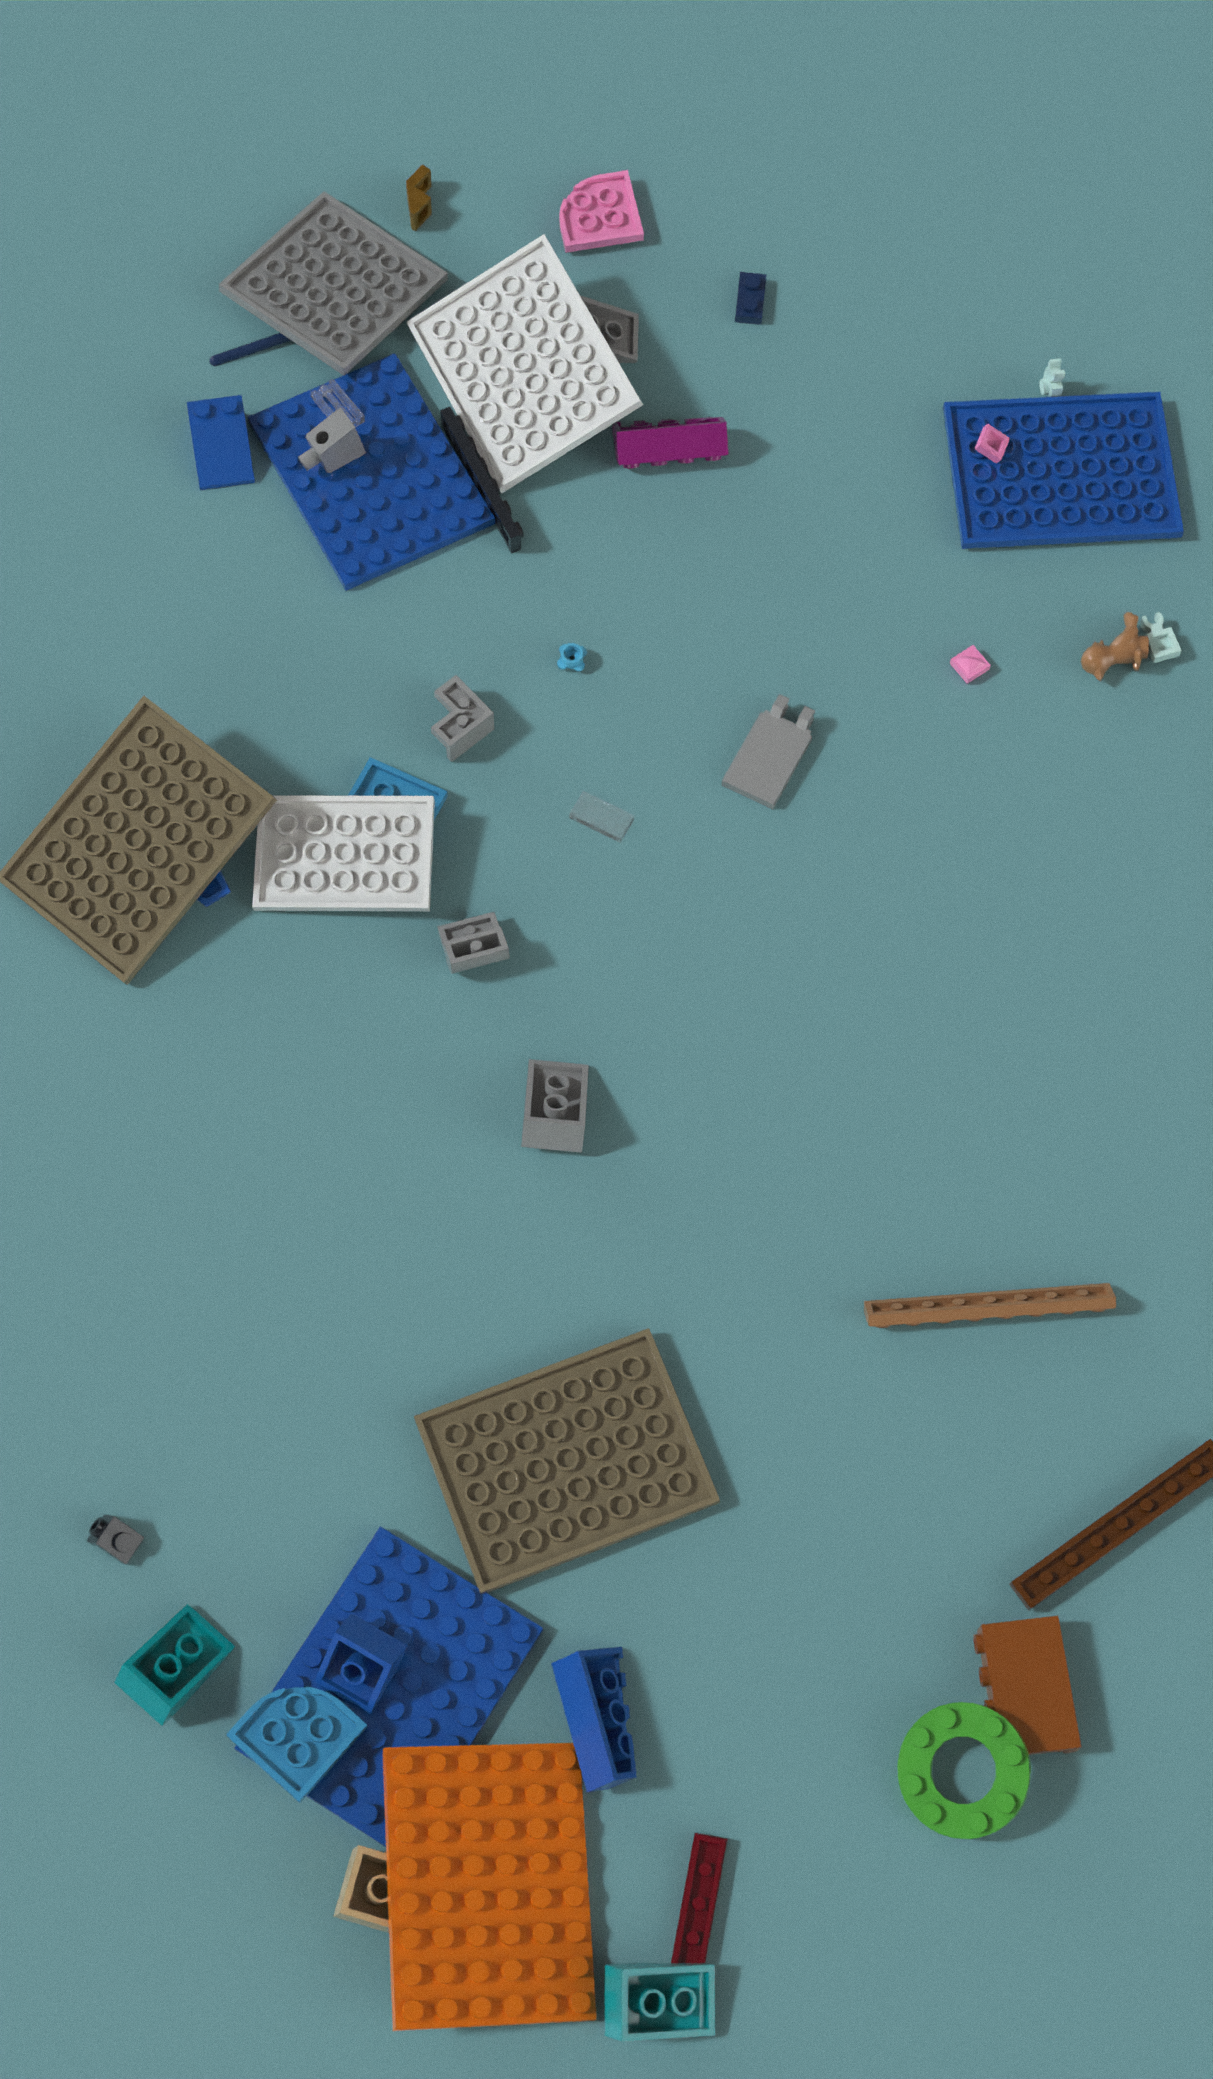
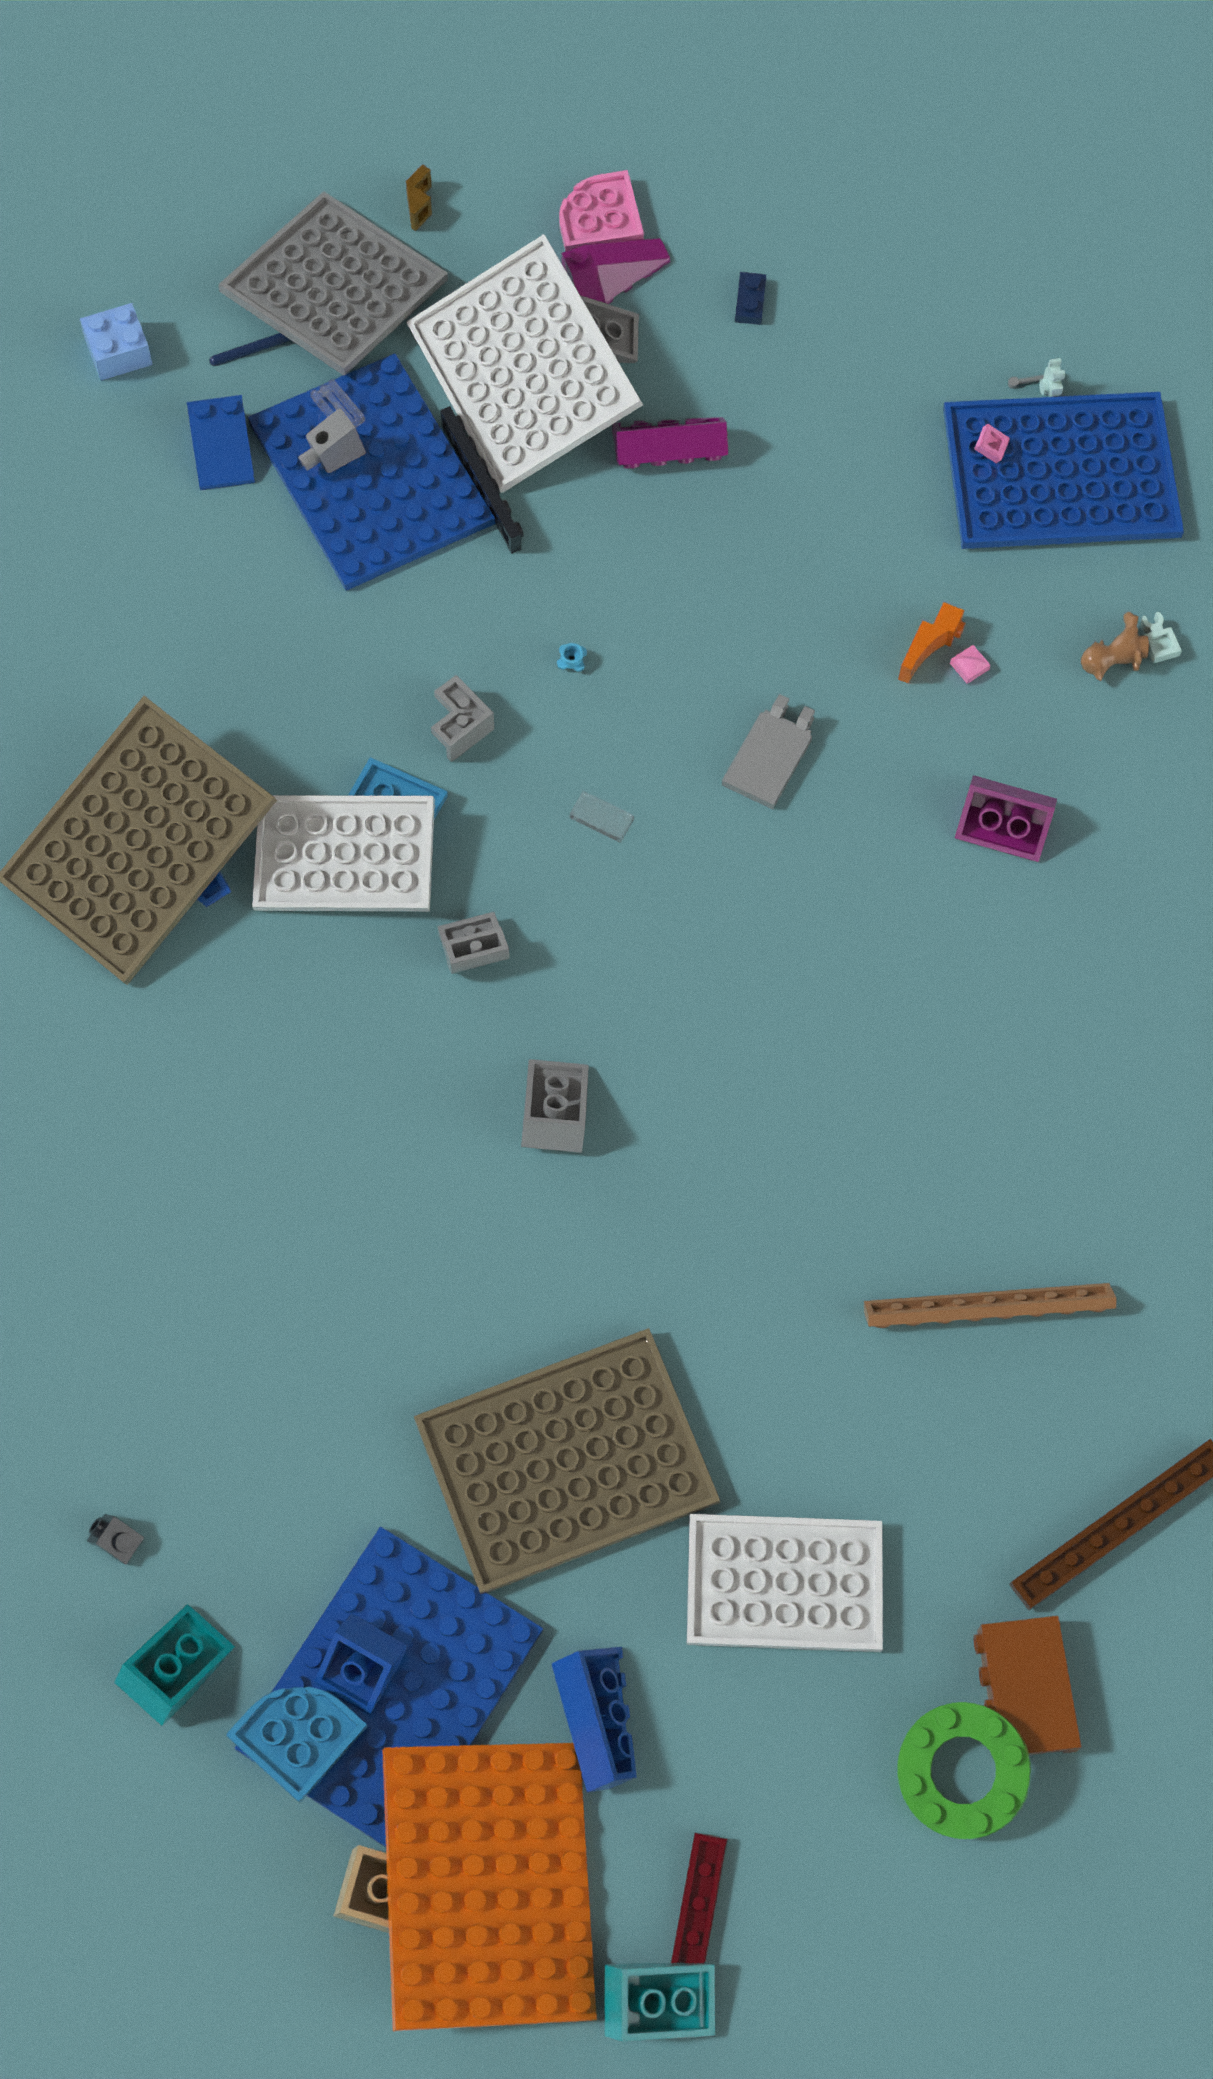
(116, 341): none -> light blue brick
(613, 267): none -> magenta wedge
(785, 1583): none -> white plate
(931, 638): none -> orange slope
(1006, 818): none -> magenta slope
(1014, 382): none -> light grey hinge

